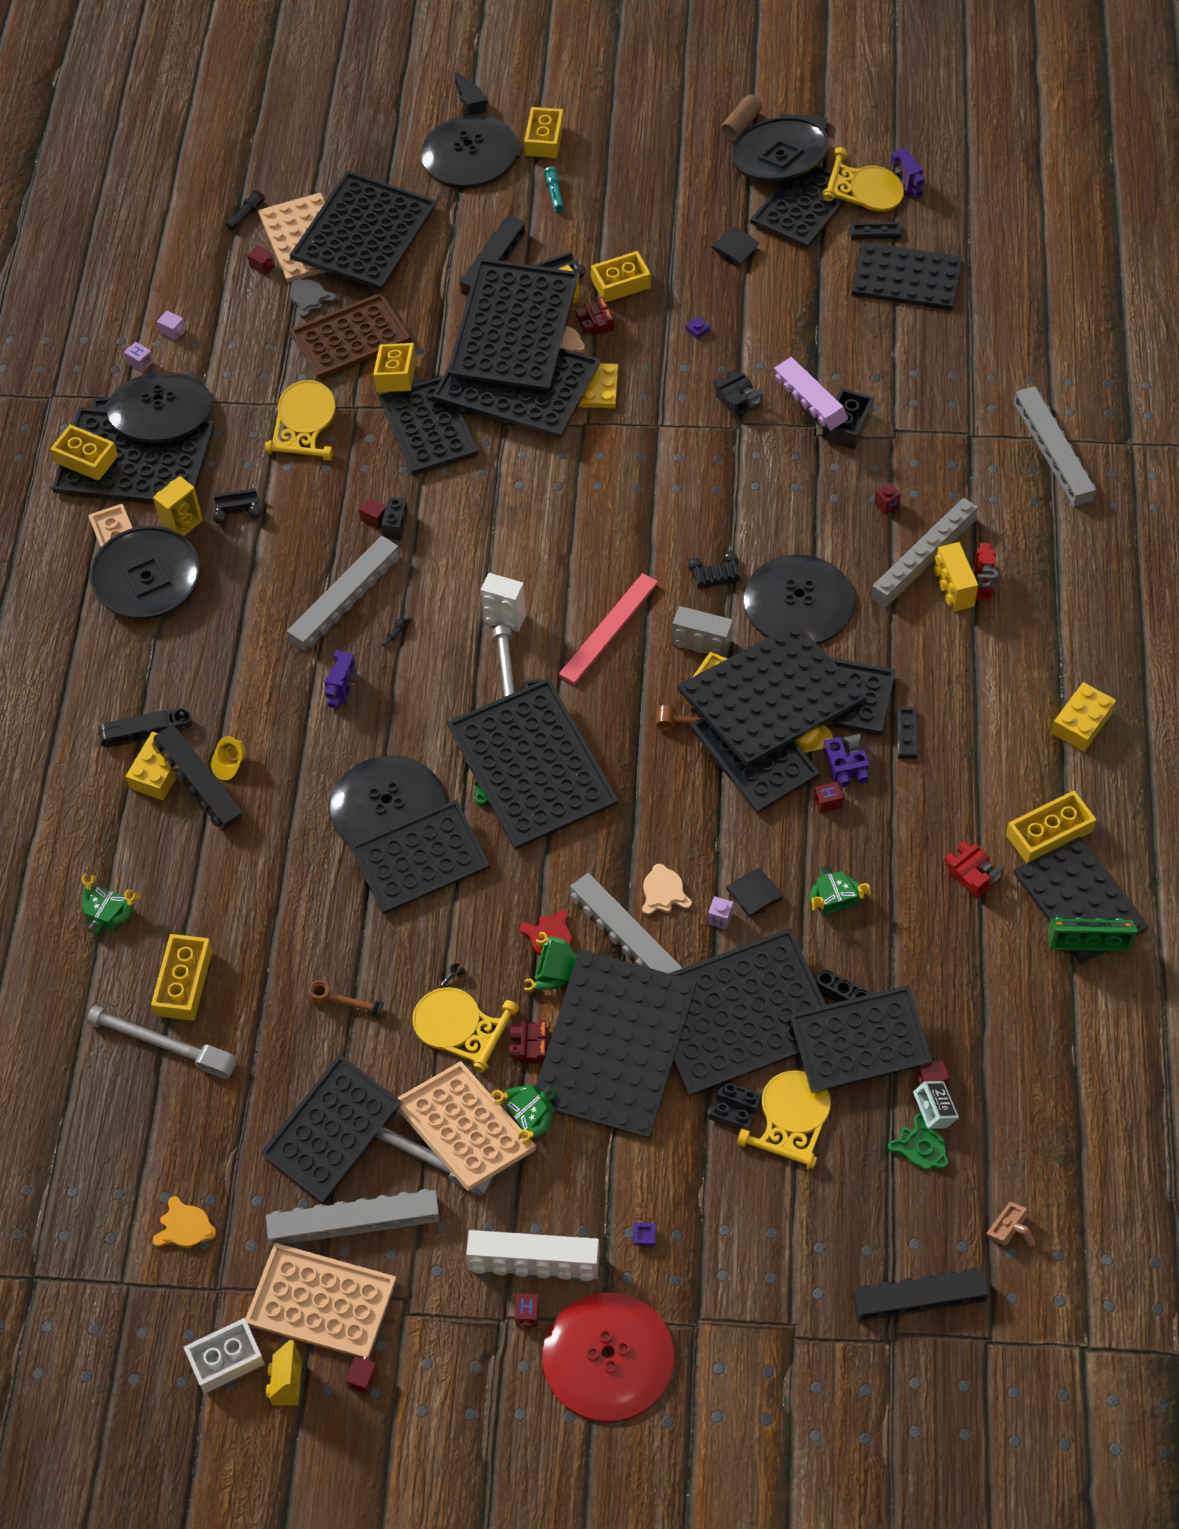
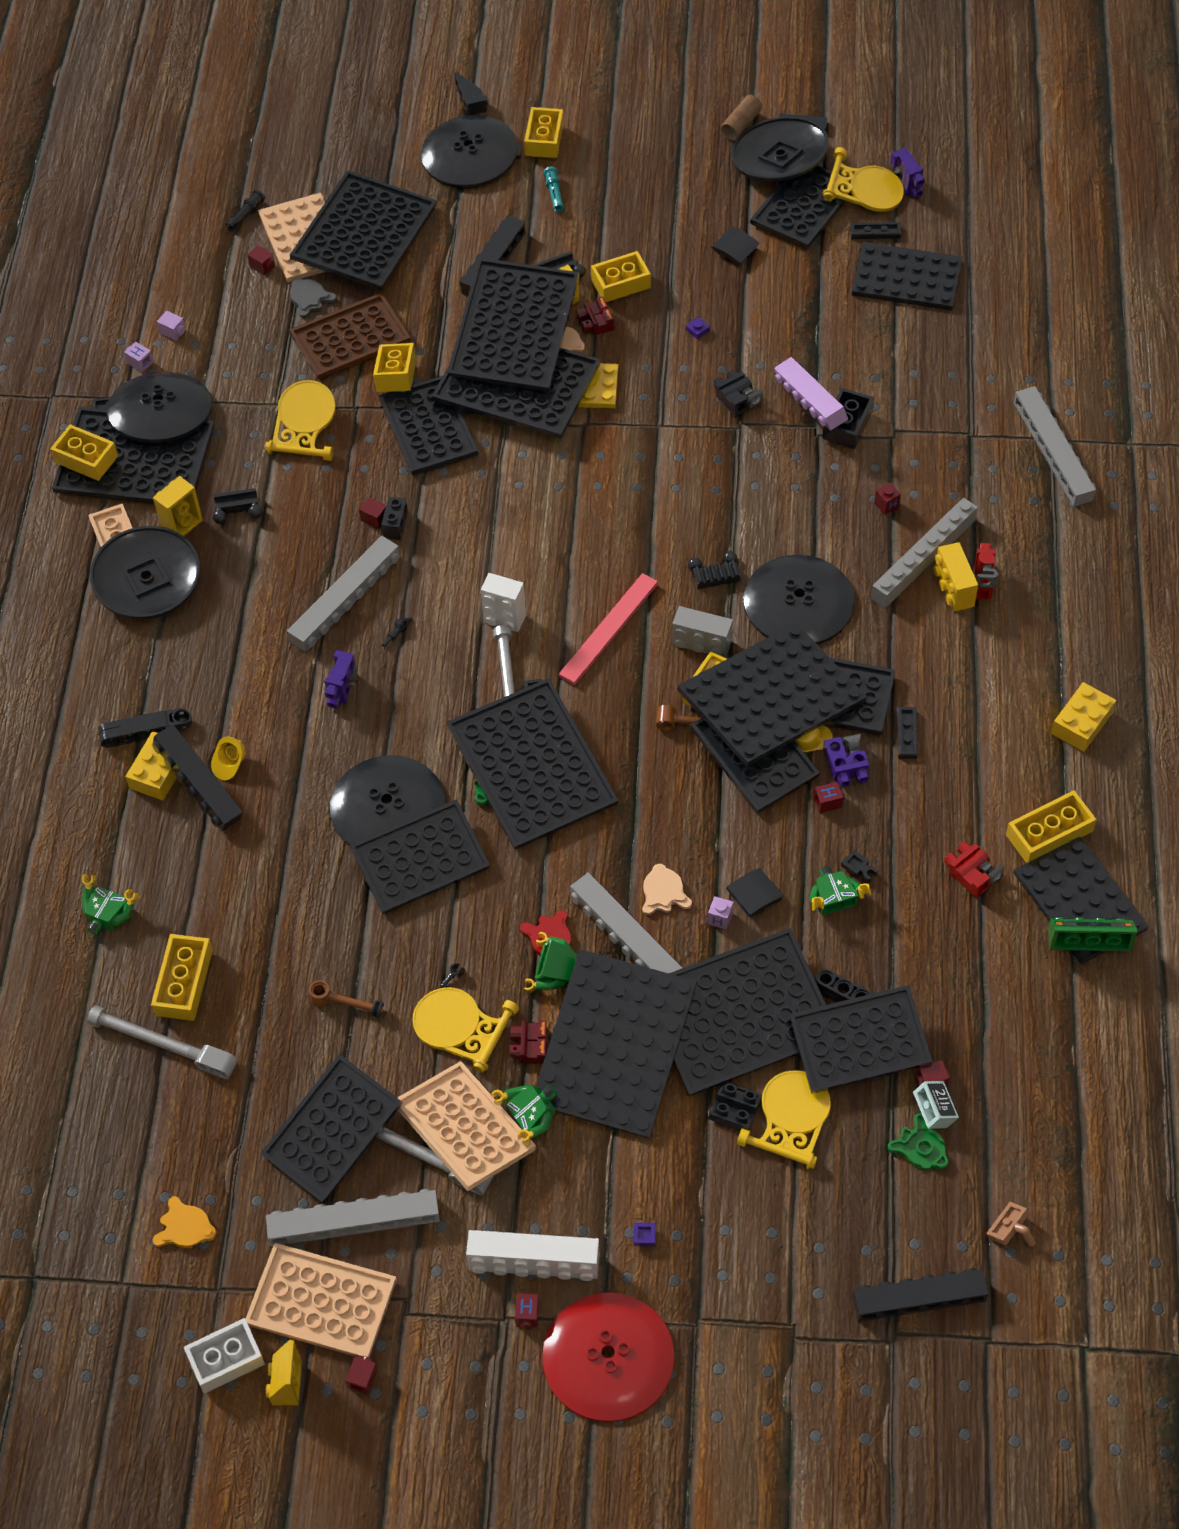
(857, 864): none -> black plate

